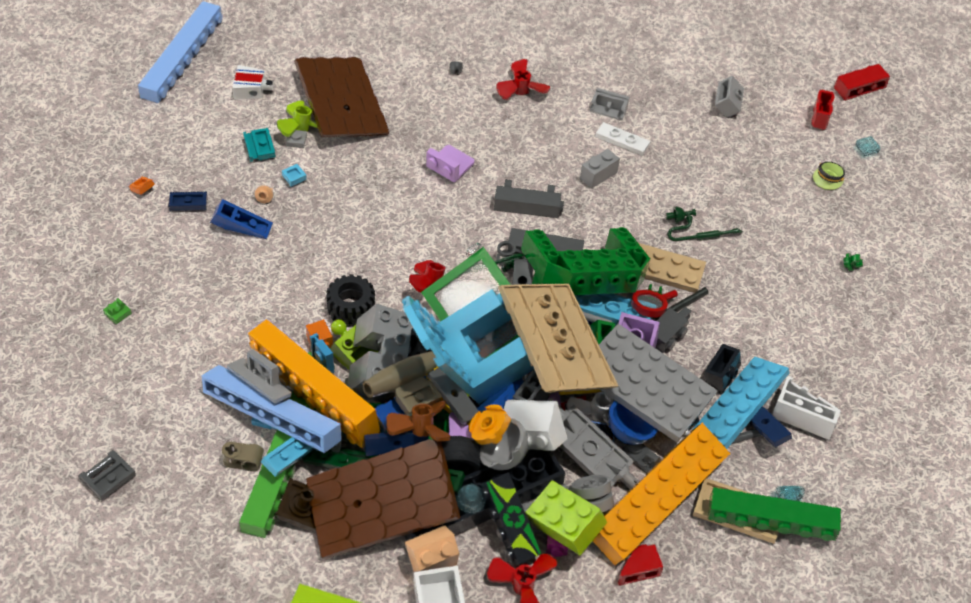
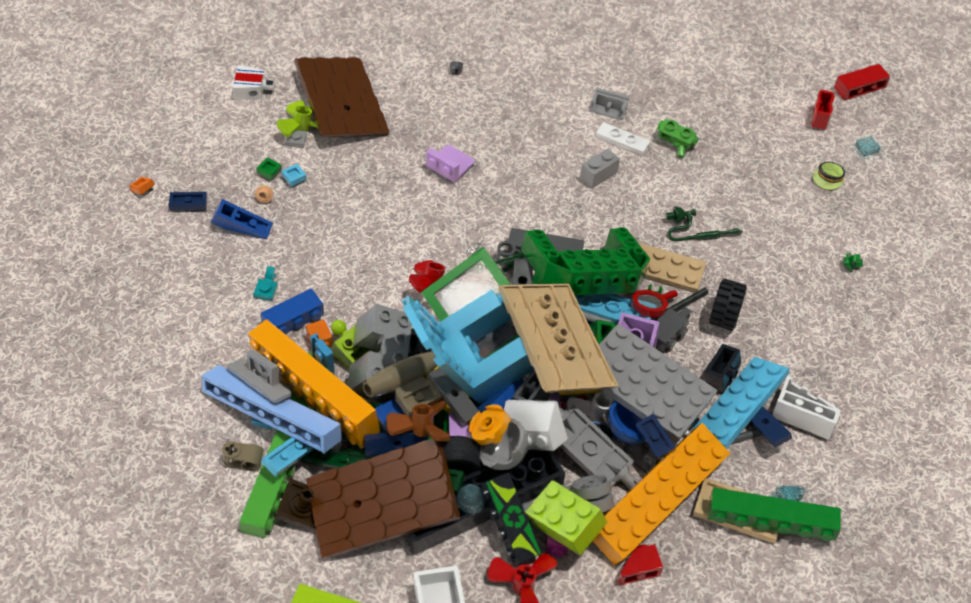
(111, 478): dark grey plate -> none
(117, 311): bright green tile -> none
(180, 52): light blue brick -> none
(259, 144): teal plate -> none
(266, 288): none -> teal plate
(269, 168): none -> green plate
(295, 312): none -> blue brick
(347, 288): black tyre -> none
(433, 550): light nougat slope -> none
(521, 83): red piece -> none
(528, 201): dark grey brick -> none
(655, 436): none -> dark blue plate
(679, 136): none -> bright green brick
(727, 304): none -> black tyre
(729, 96): light grey brick -> none

